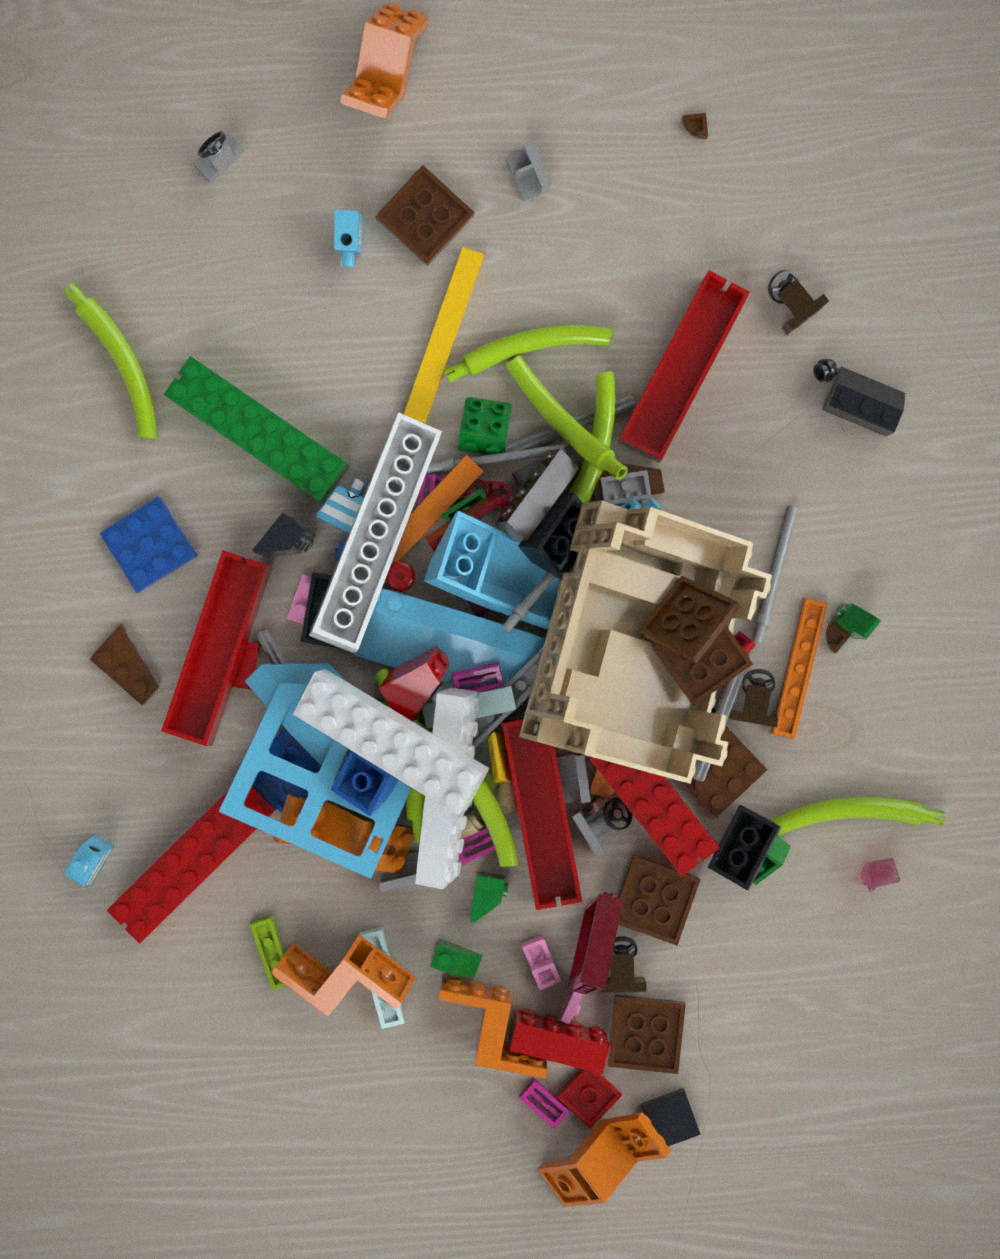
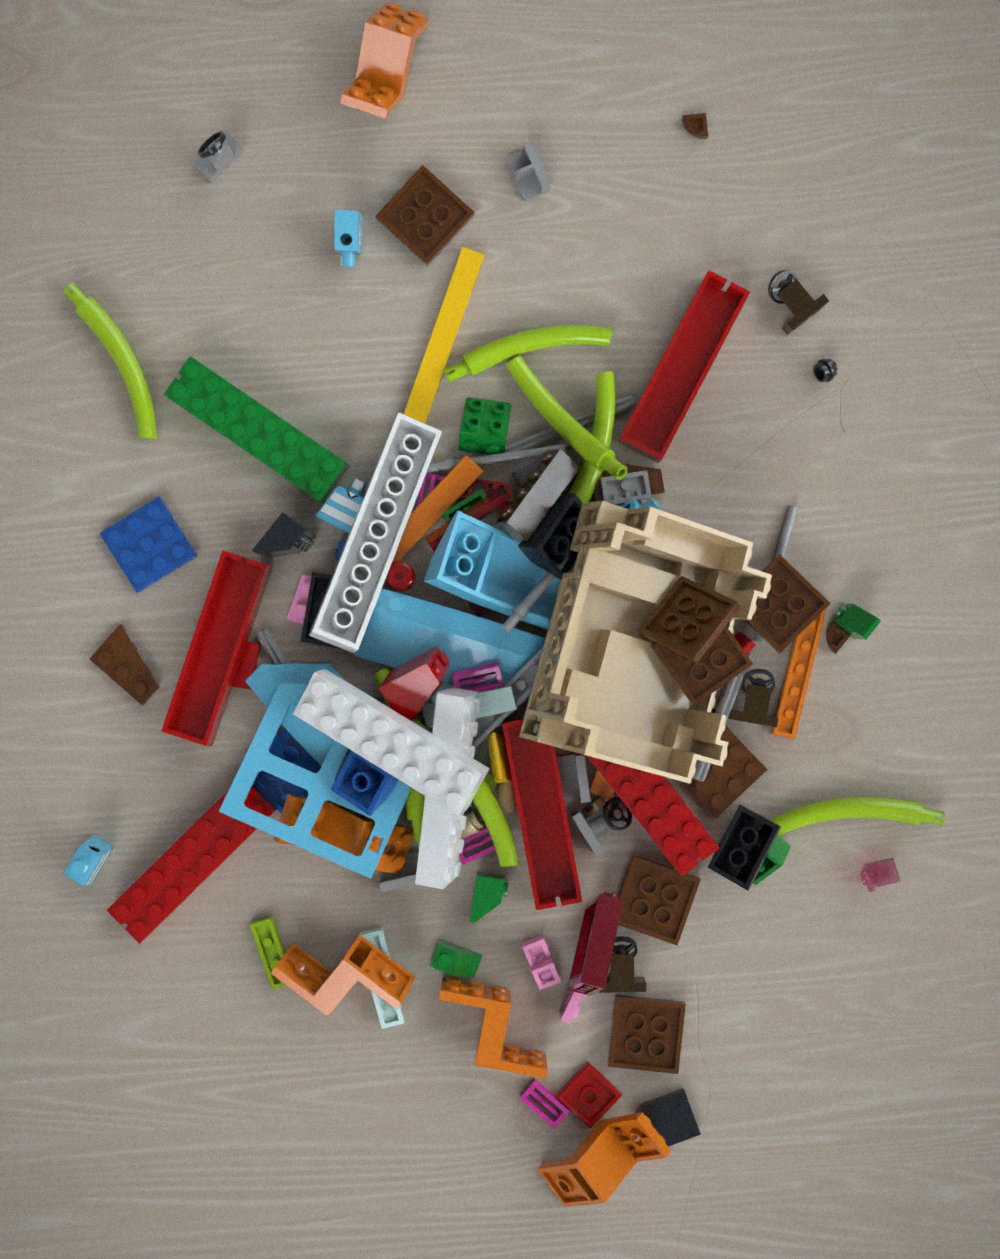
(558, 1041): red brick -> none
(788, 606): none -> reddish brown plate
(865, 402): black slope -> none

